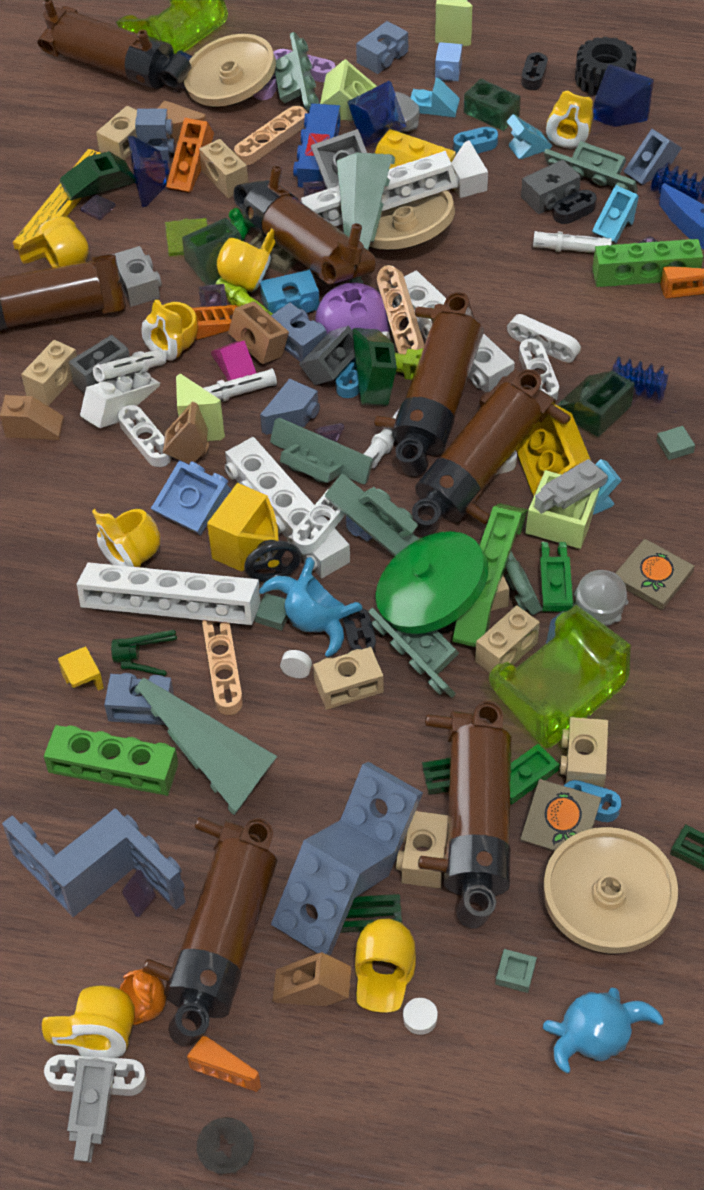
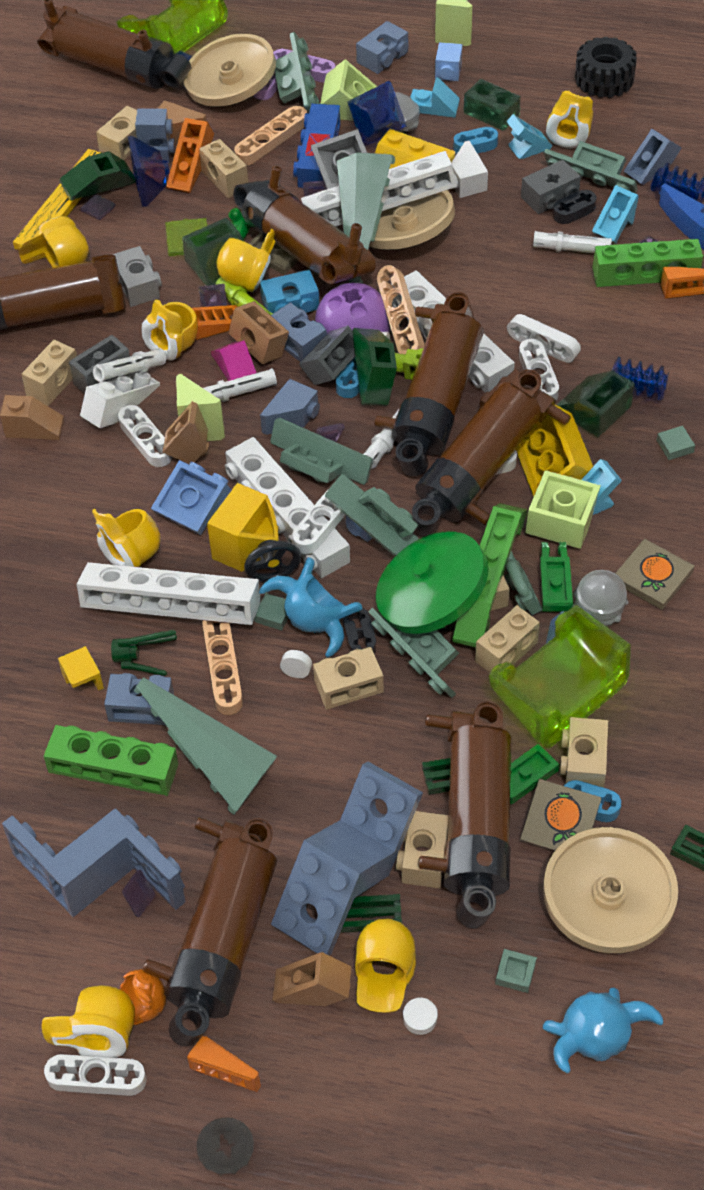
(90, 1106): light grey hinge -> none
(531, 70): black beam -> none
(570, 486): light grey hinge -> none
(623, 97): clear blue slope -> none

